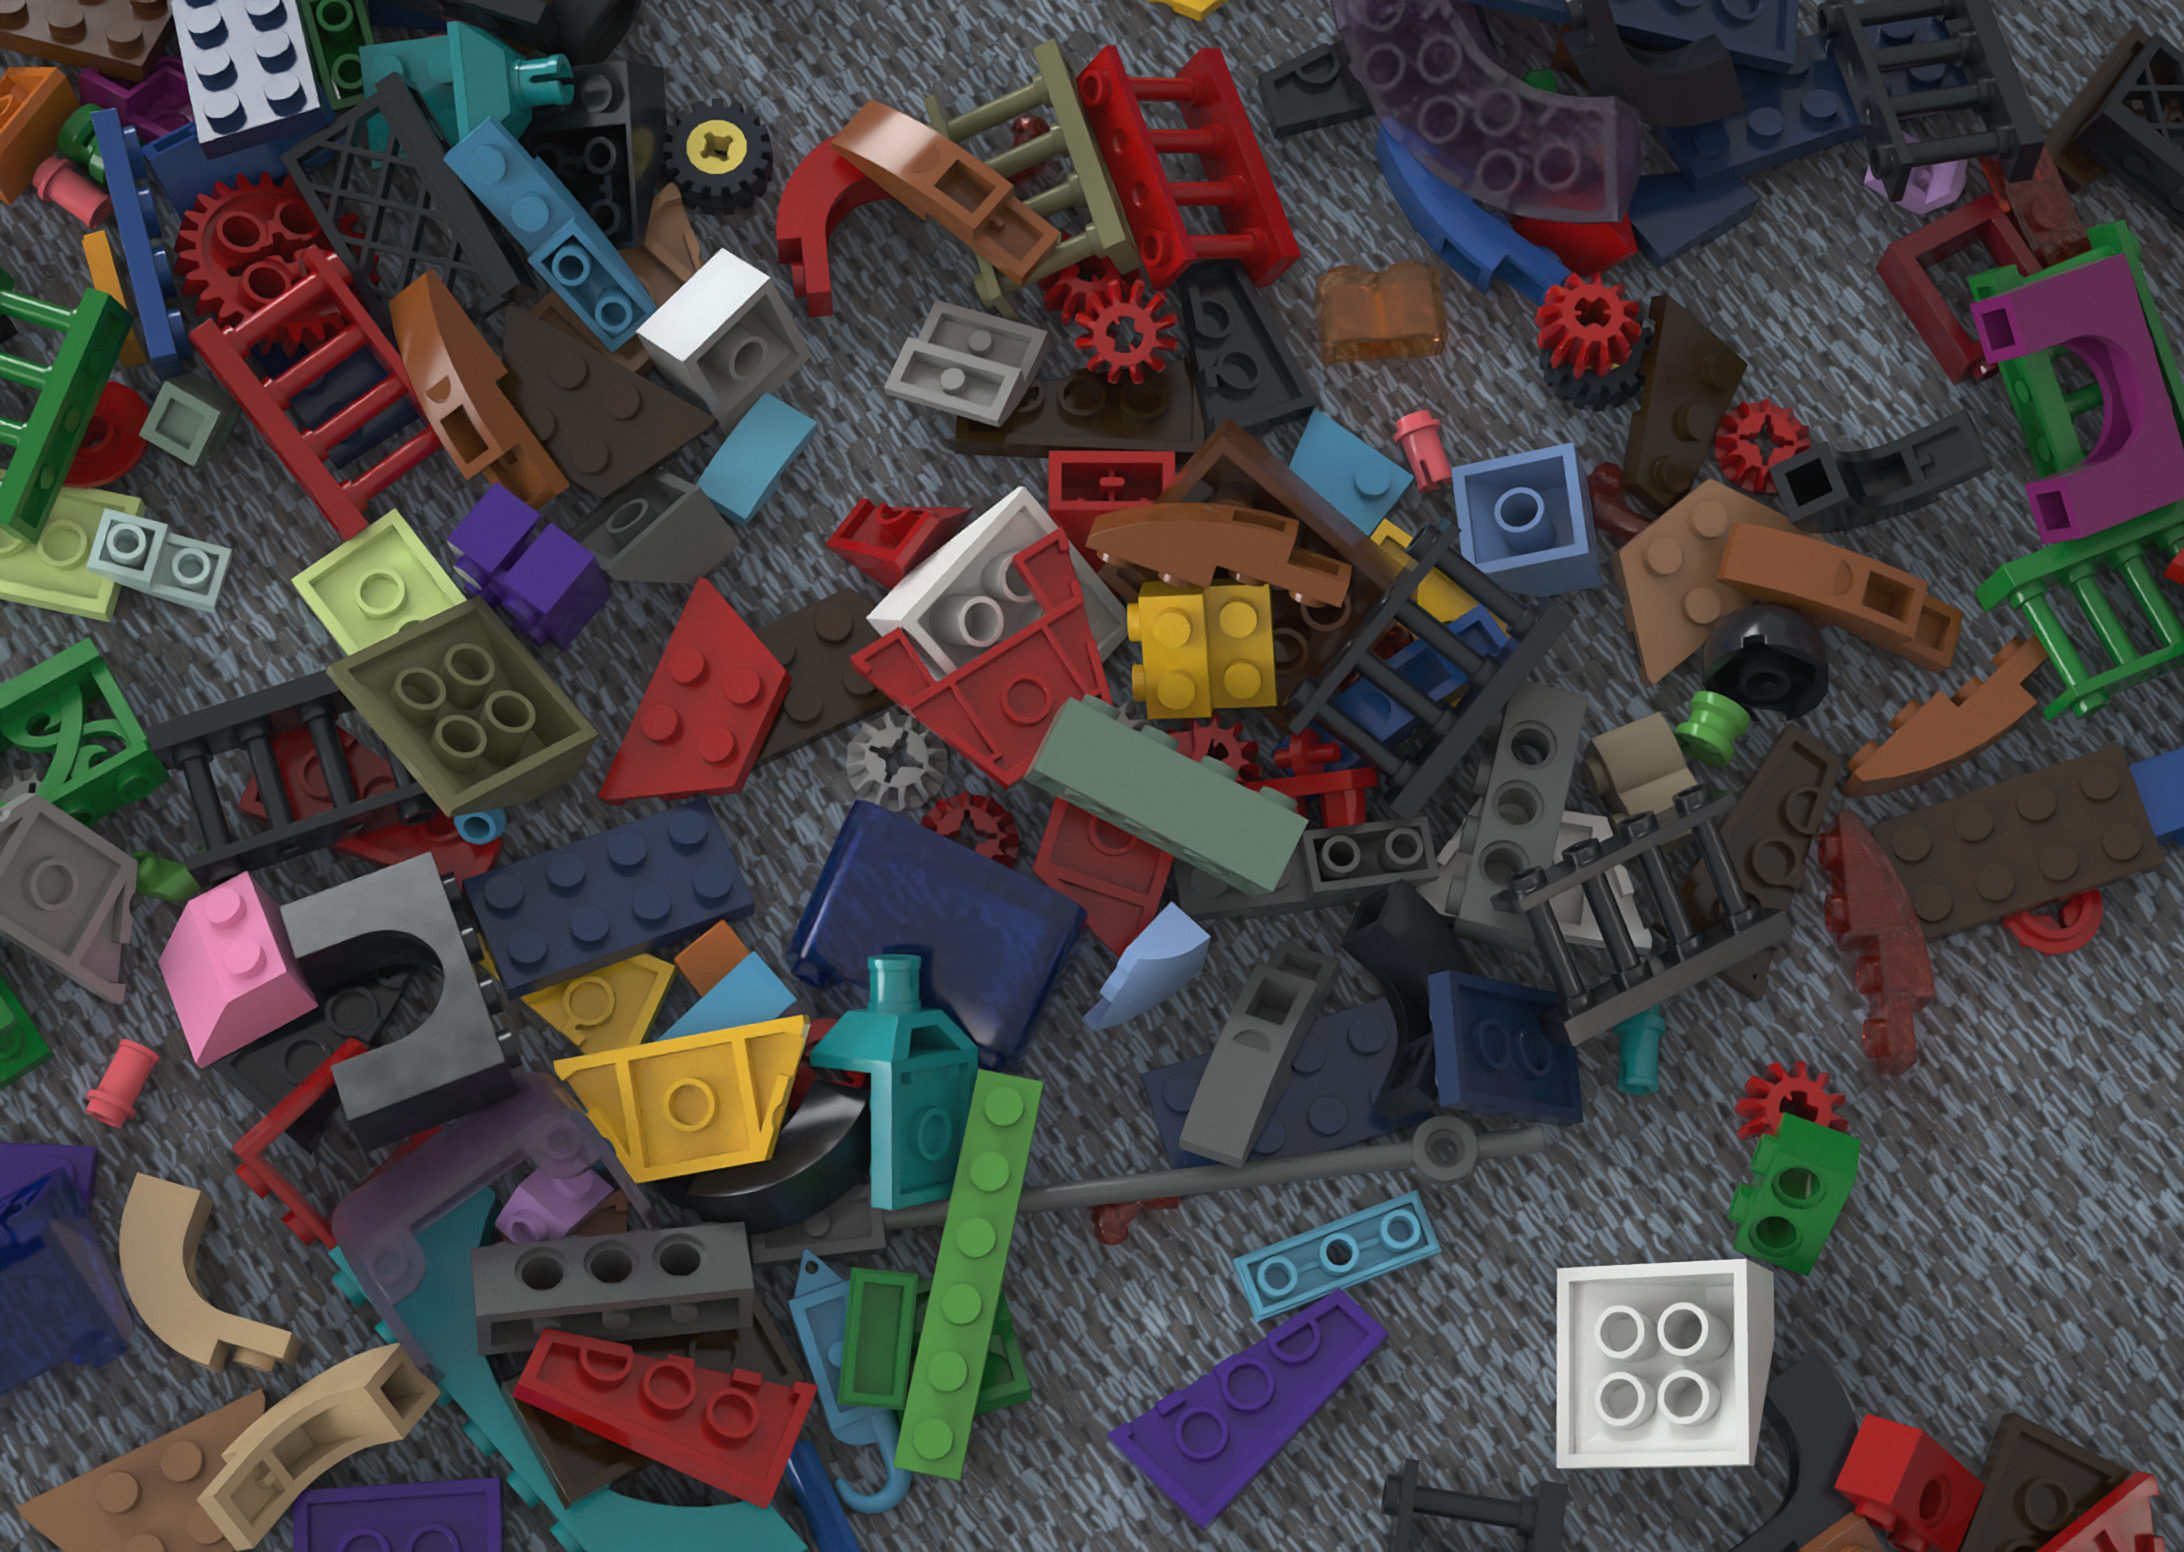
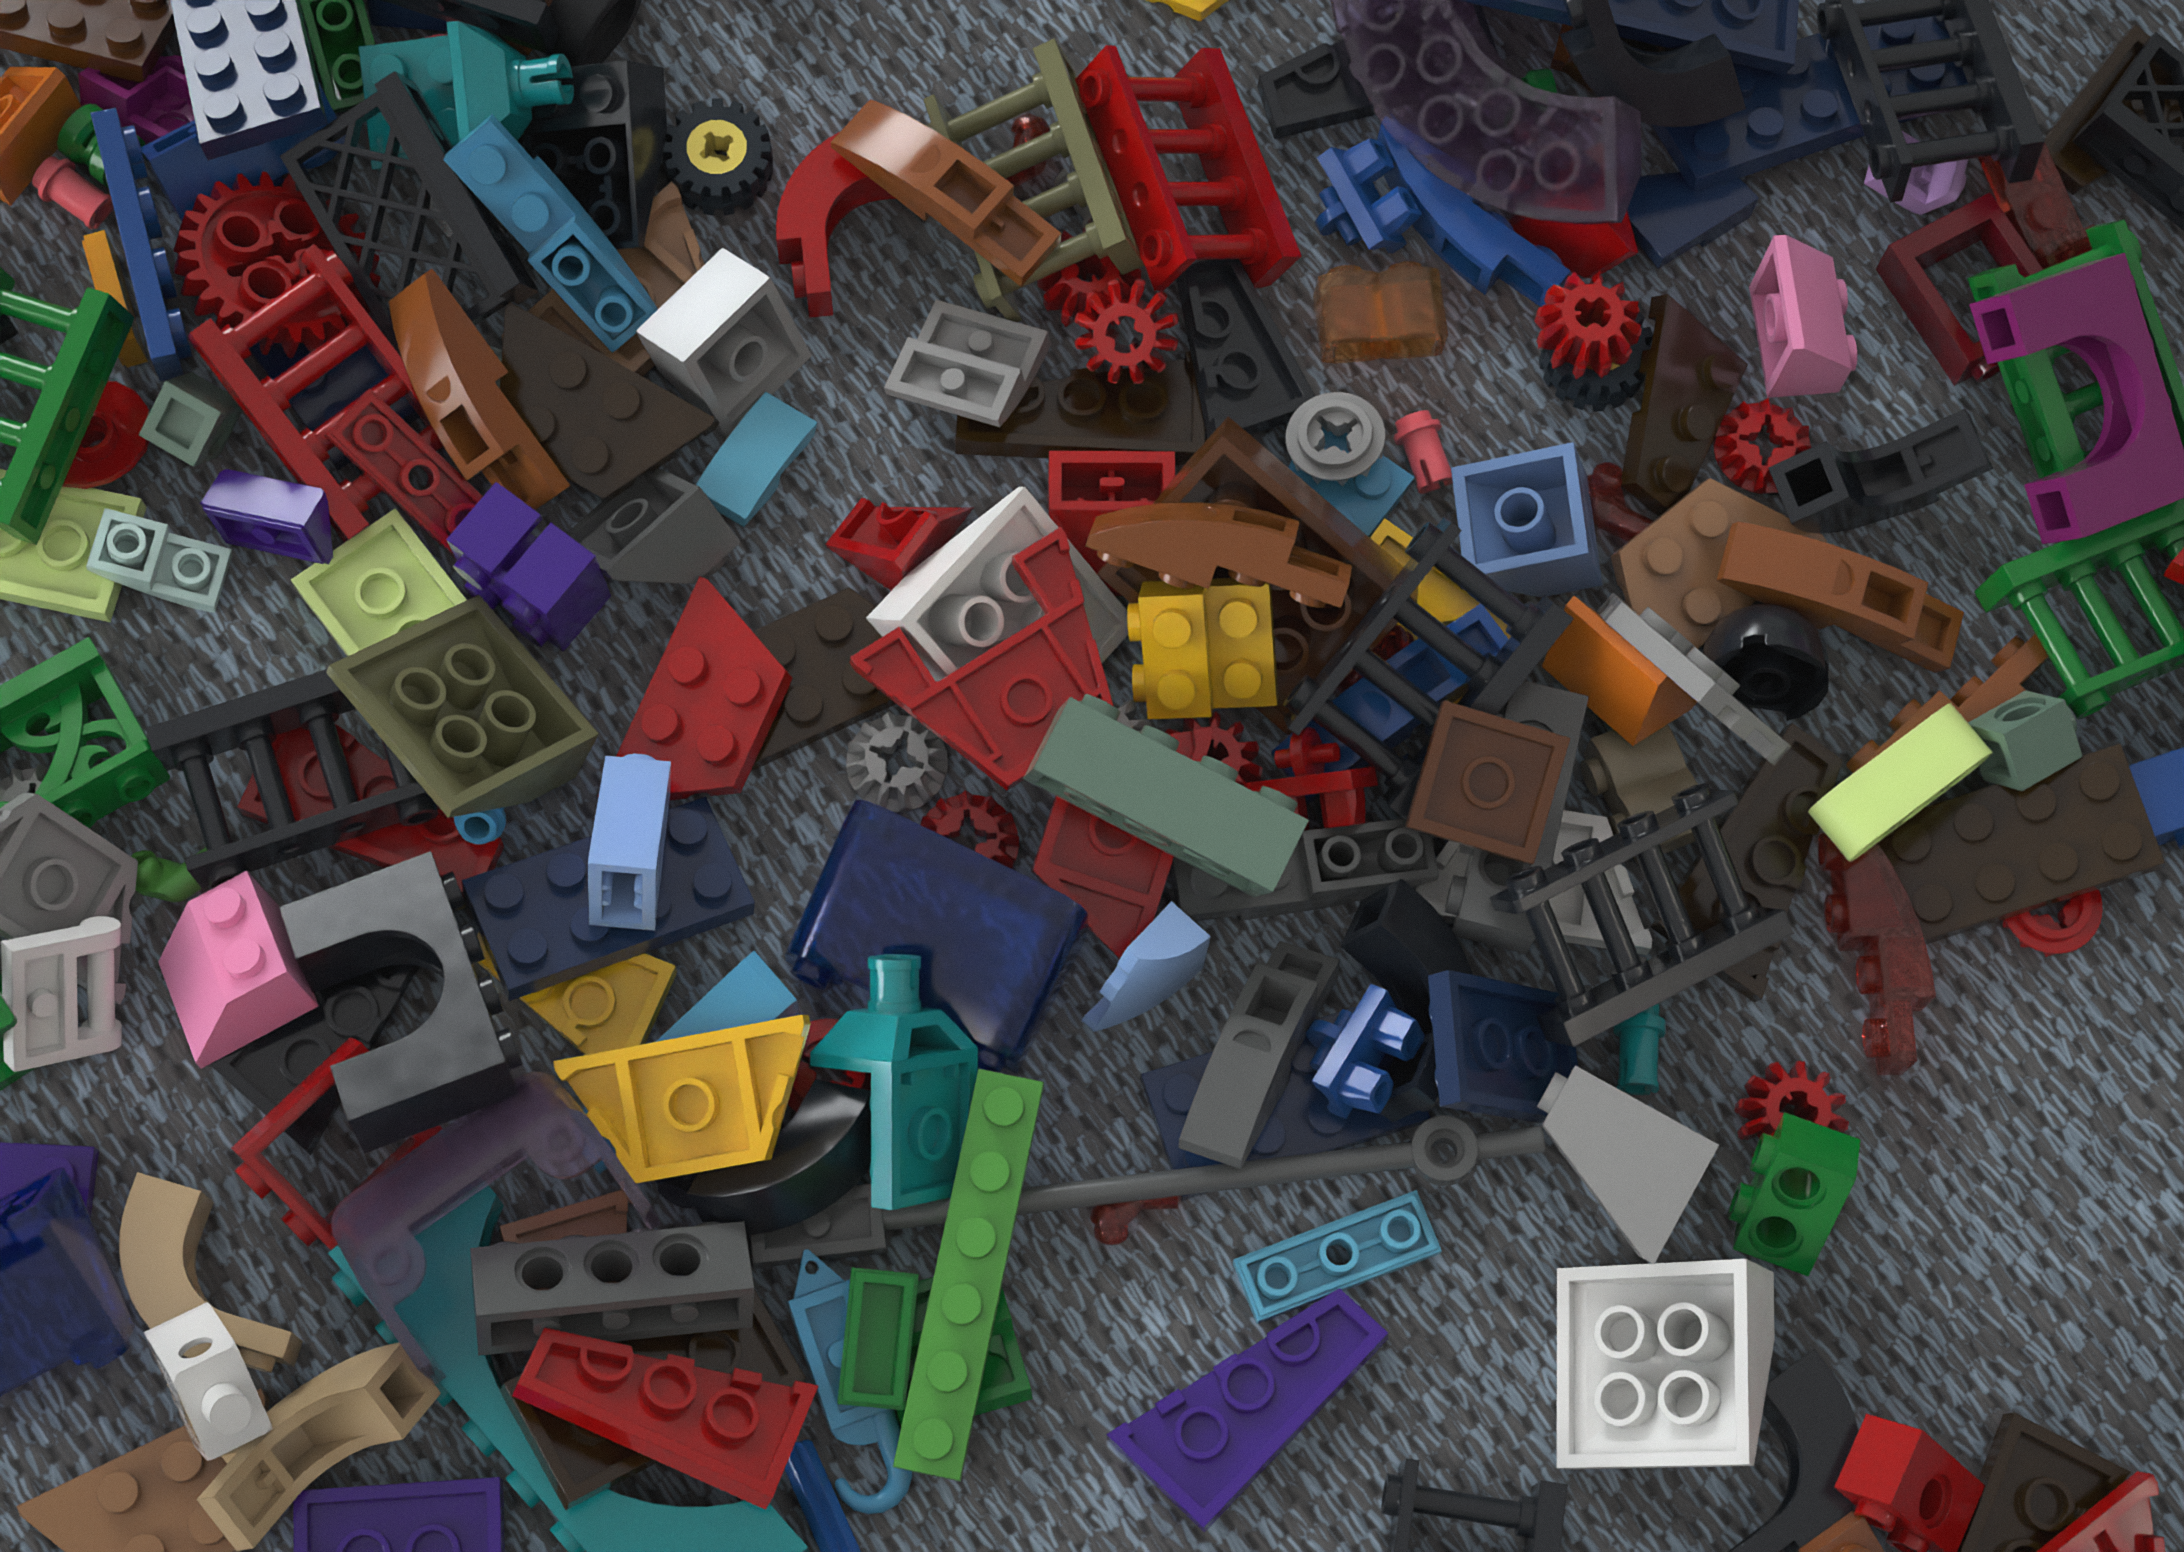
(42, 993): none -> white plate
(121, 1084): coral pin -> none
(209, 1389): none -> white torso
(270, 515): none -> dark purple slope
(387, 451): none -> red tile
(551, 1207): lavender bracket -> none
(628, 842): none -> light blue slope
(710, 958): orange slope -> none
(1340, 415): none -> light grey gear
(1354, 202): none -> blue hips
(1354, 1048): none -> blue hips
(1487, 782): none -> reddish brown plate
(1618, 678): none -> orange slope
(1626, 1155): none -> light grey slope
(1693, 673): none -> light grey wing
(1712, 728): bright green wheel -> none
(1801, 321): none -> bright pink slope
(1900, 782): none -> yellowish green beam
(2028, 739): none -> sand green brick

